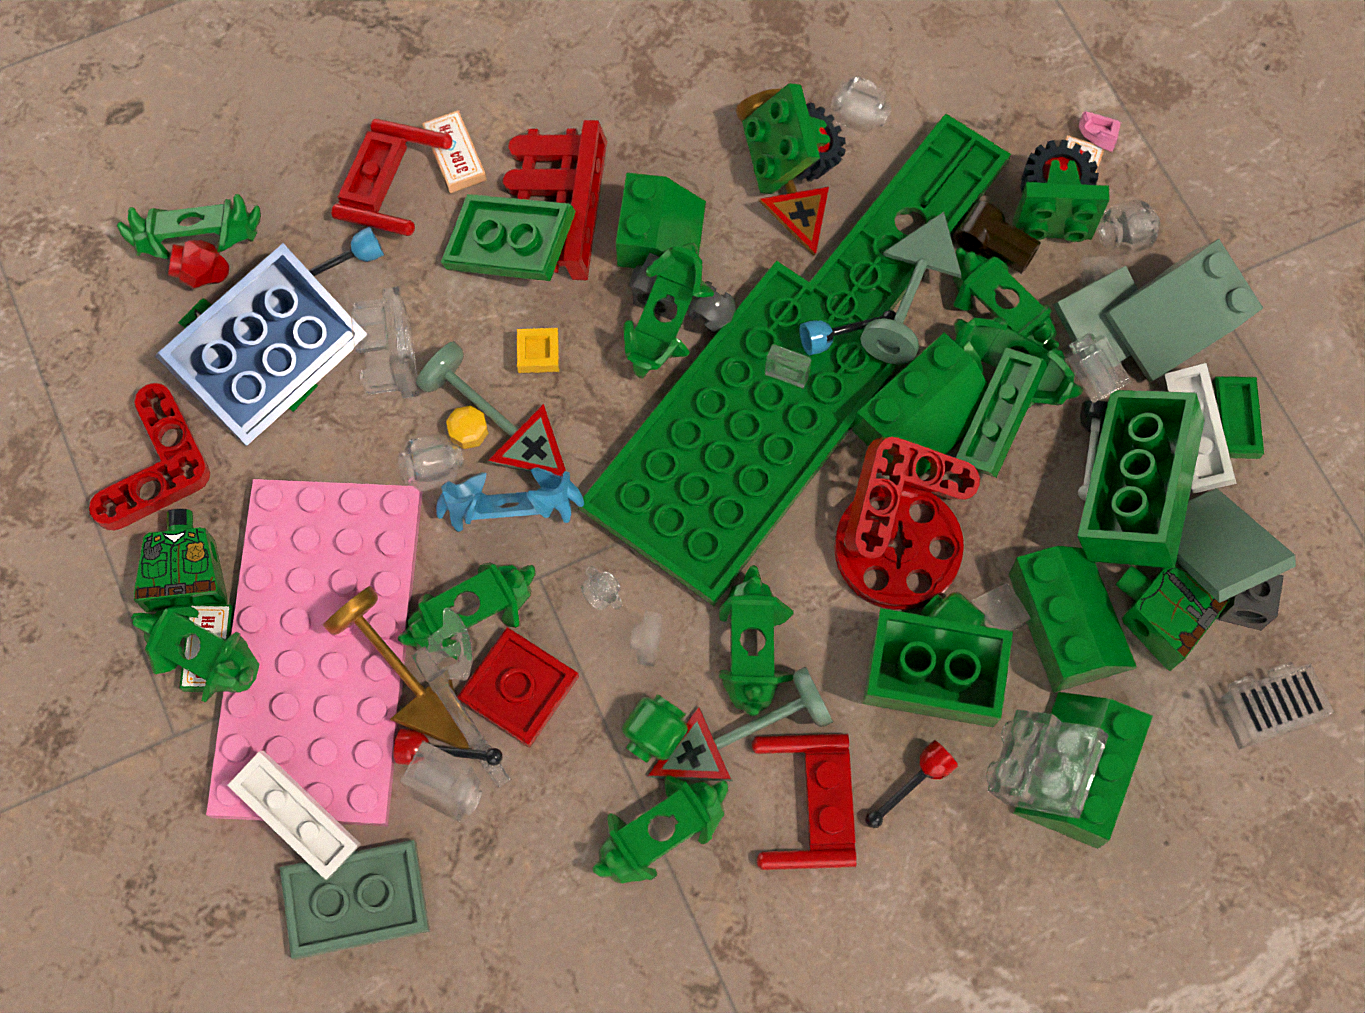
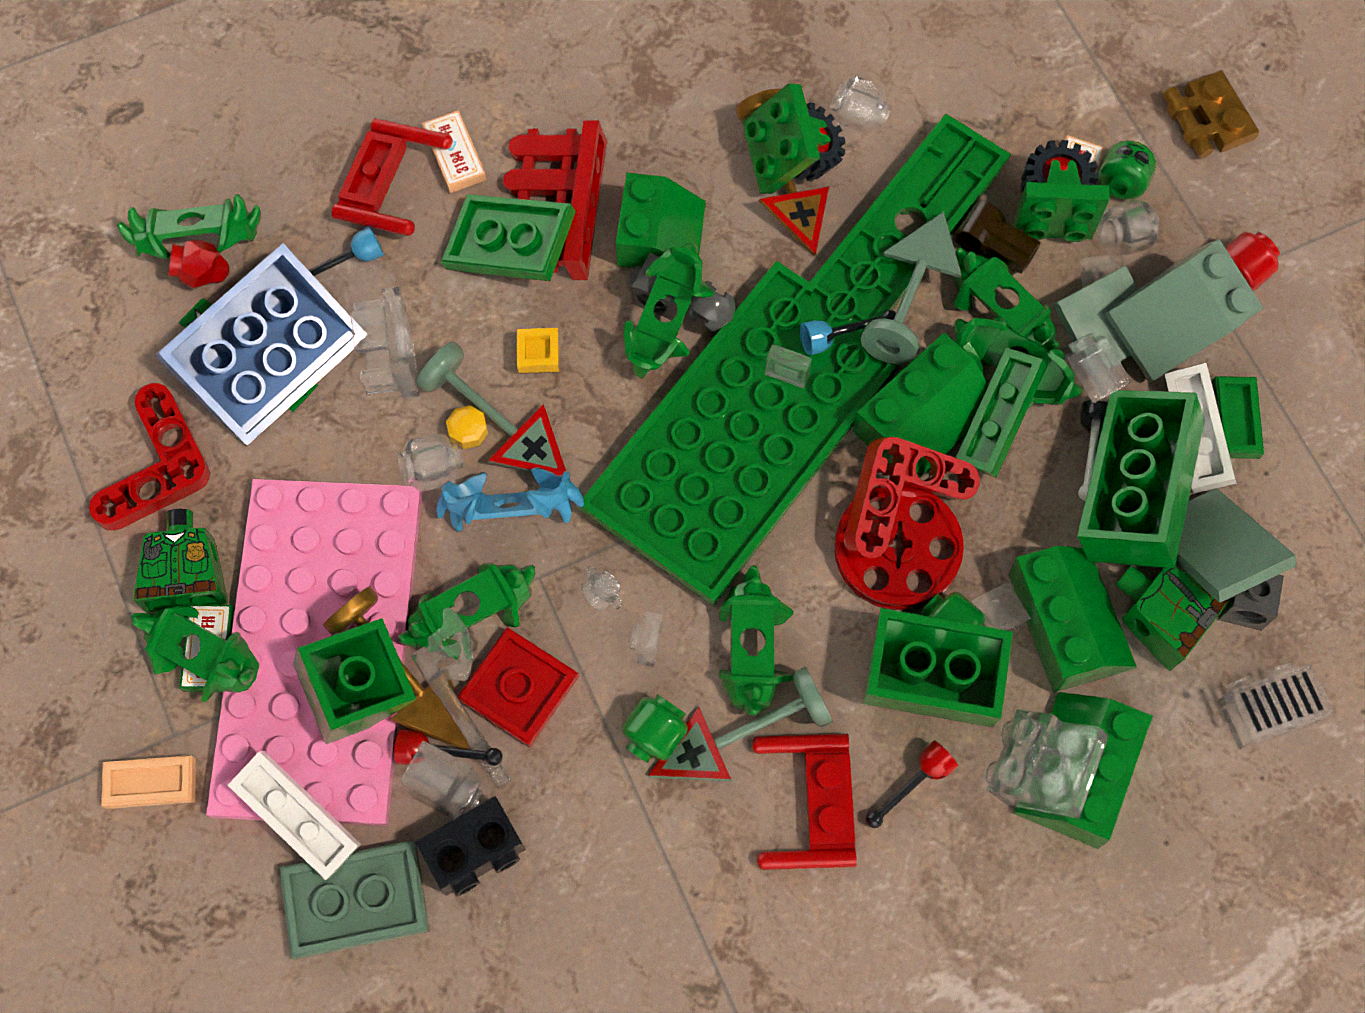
(148, 782): none -> light nougat tile
(353, 680): none -> green slope
(466, 836): none -> black brick
(632, 849): green piece -> none
(1099, 130): bright pink tile -> none
(1127, 170): none -> green head
(1219, 109): none -> pearl gold plate
(1254, 257): none -> red head

